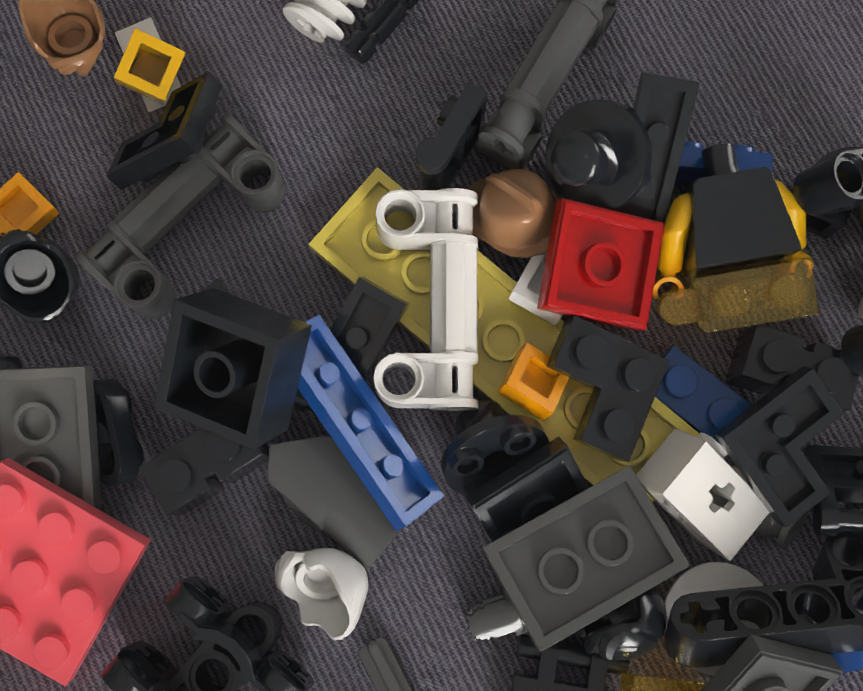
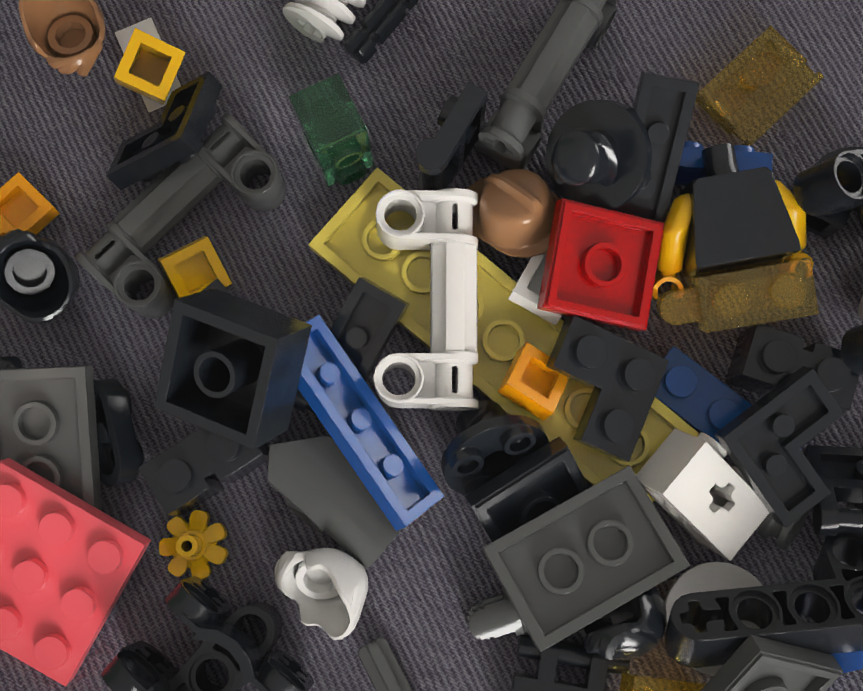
(193, 267): none -> yellow plate
(203, 541): none -> yellow plant
(333, 131): none -> clear green brick
(758, 87): none -> clear yellow plate

